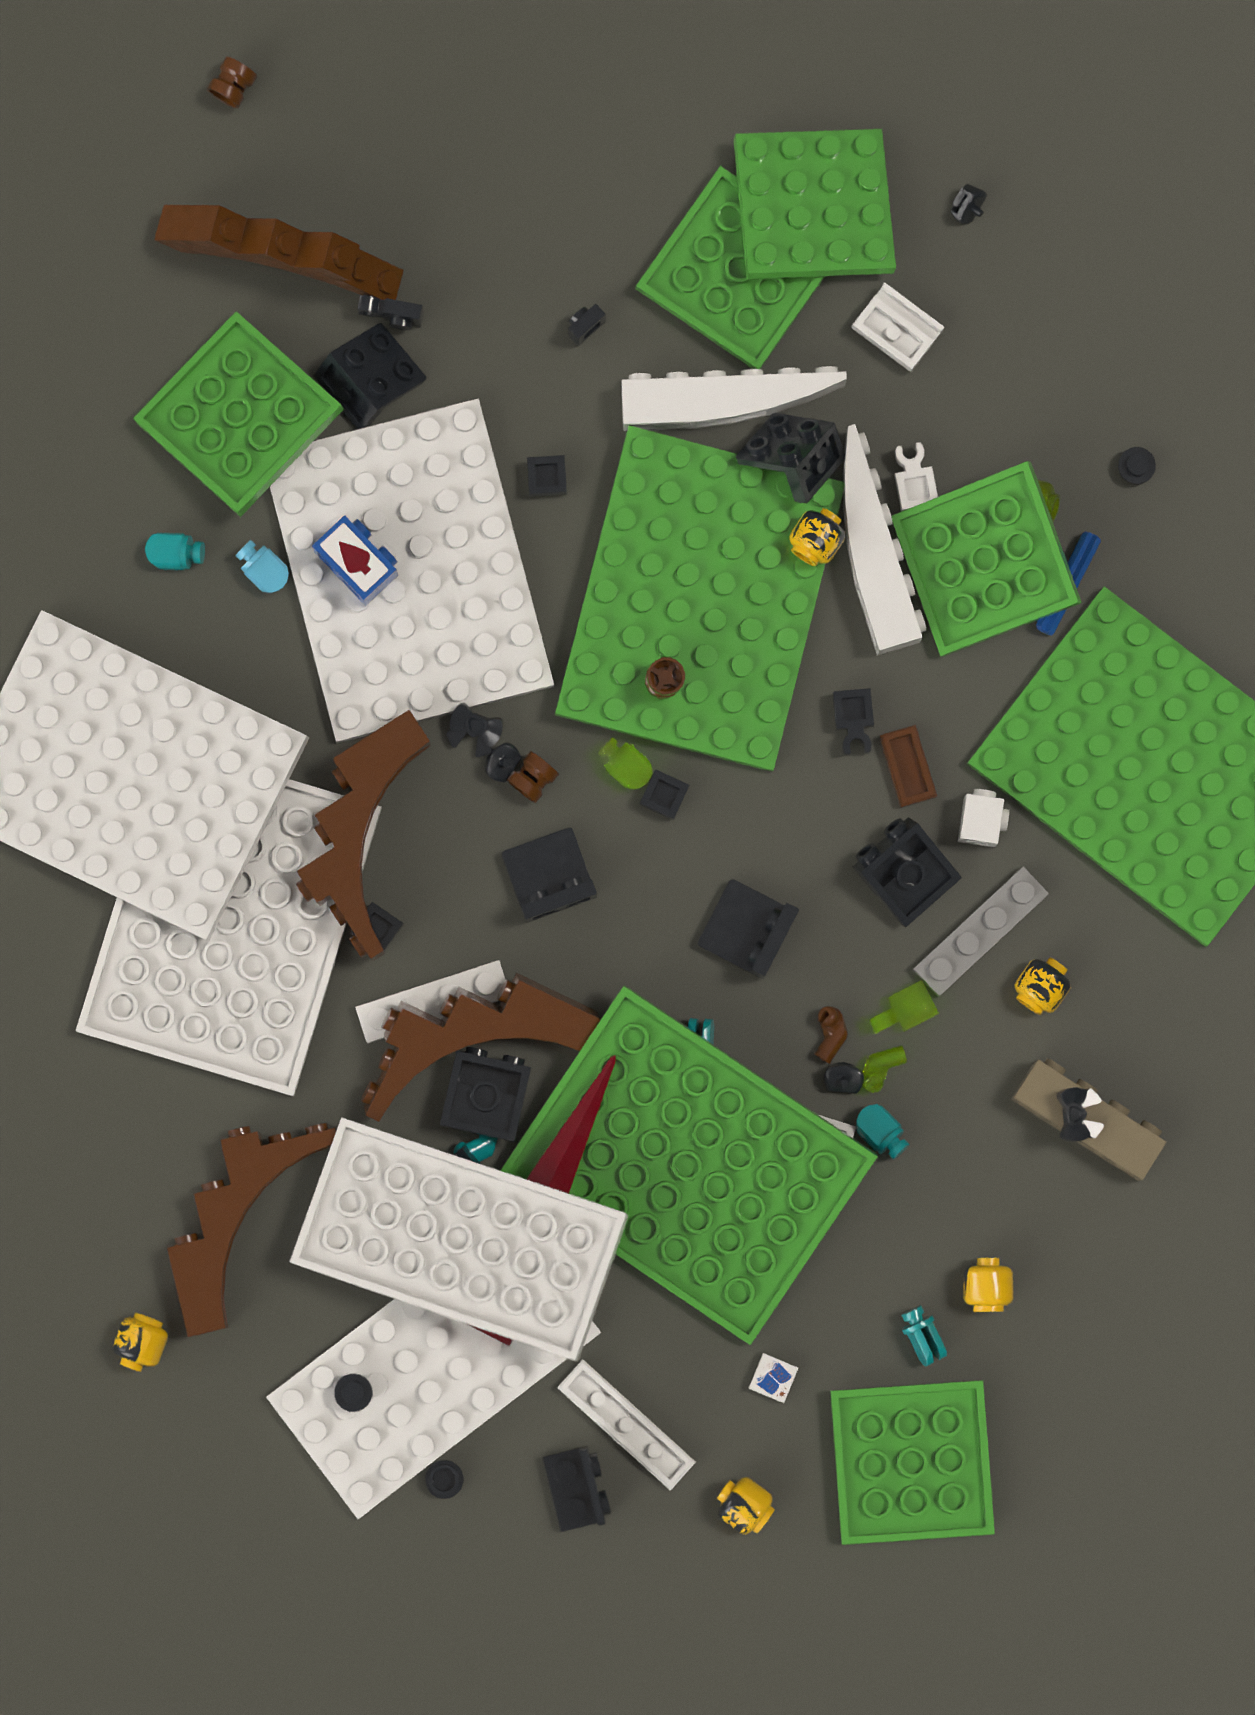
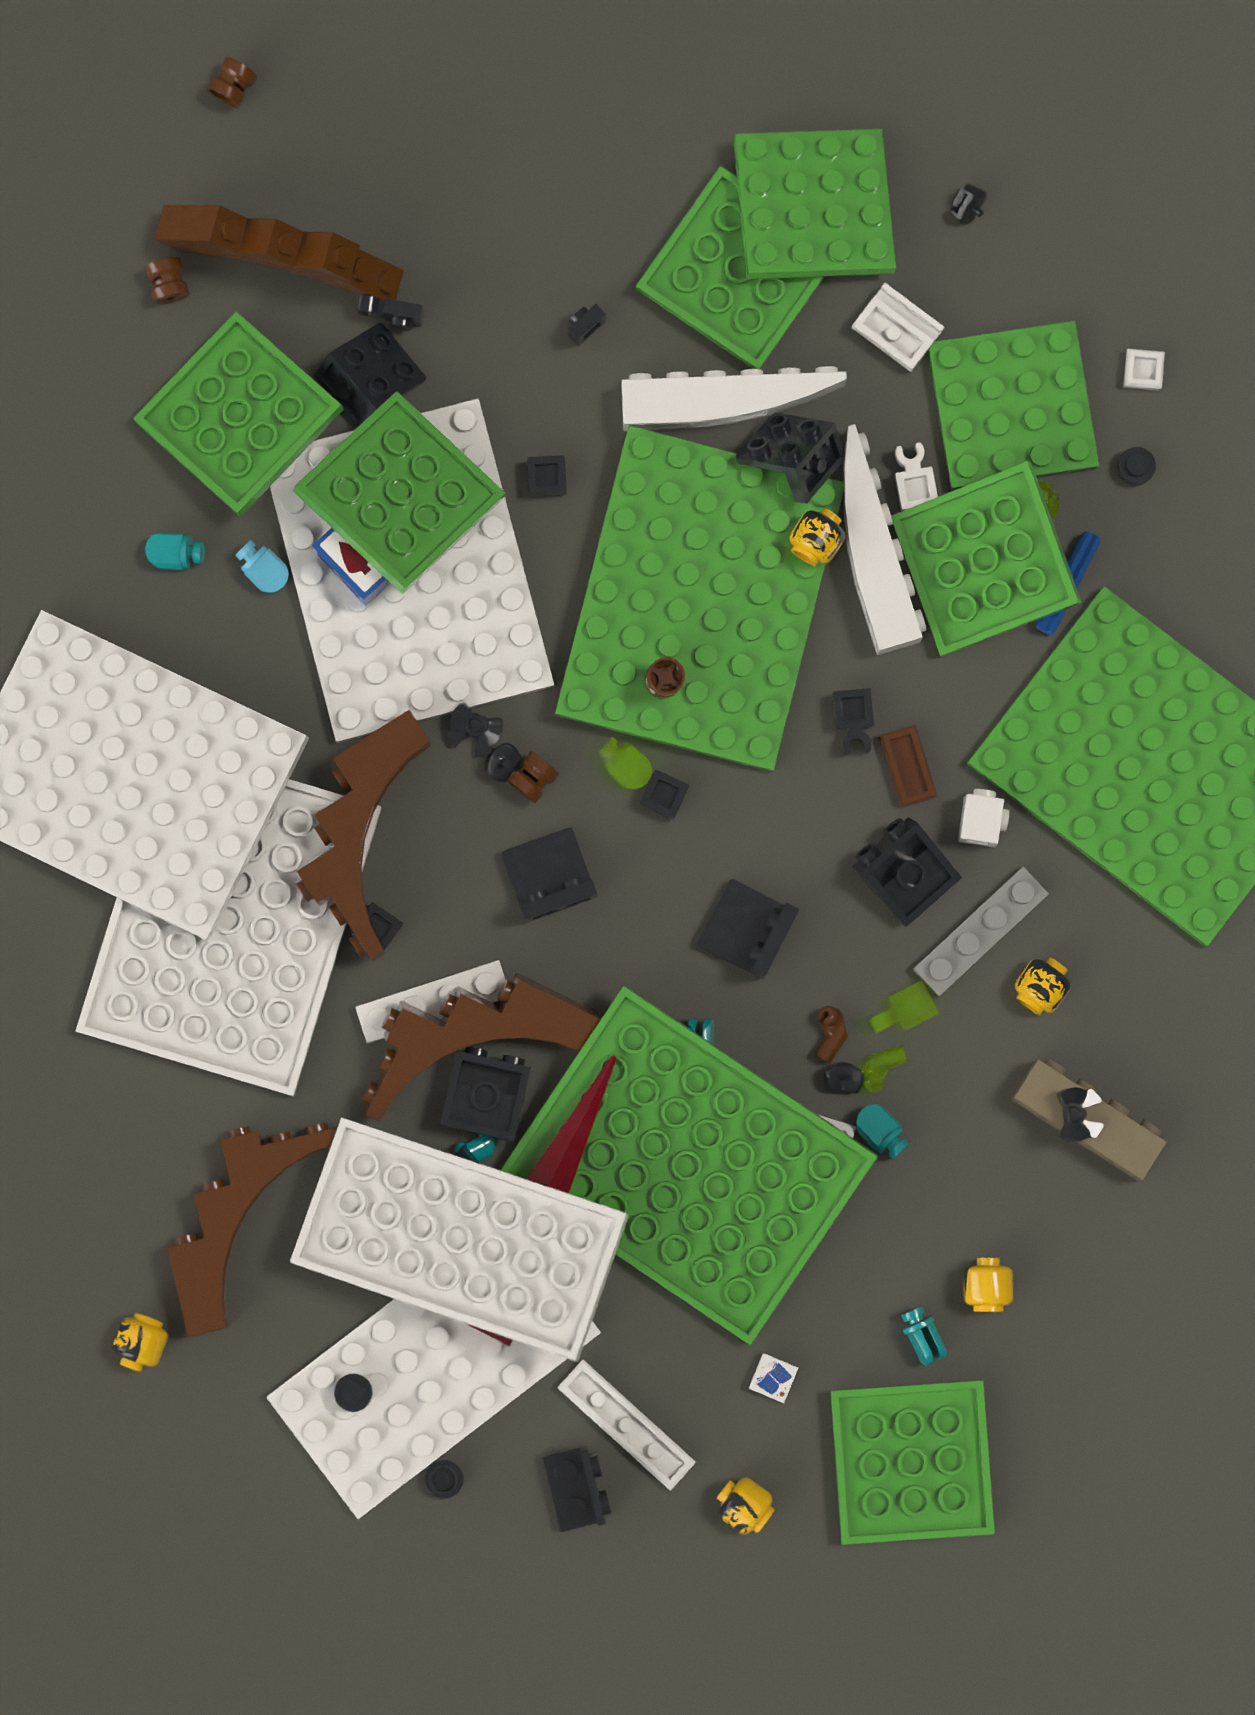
(167, 280): none -> reddish brown wheel
(399, 492): none -> bright green plate
(1013, 402): none -> bright green plate
(1143, 369): none -> white tile

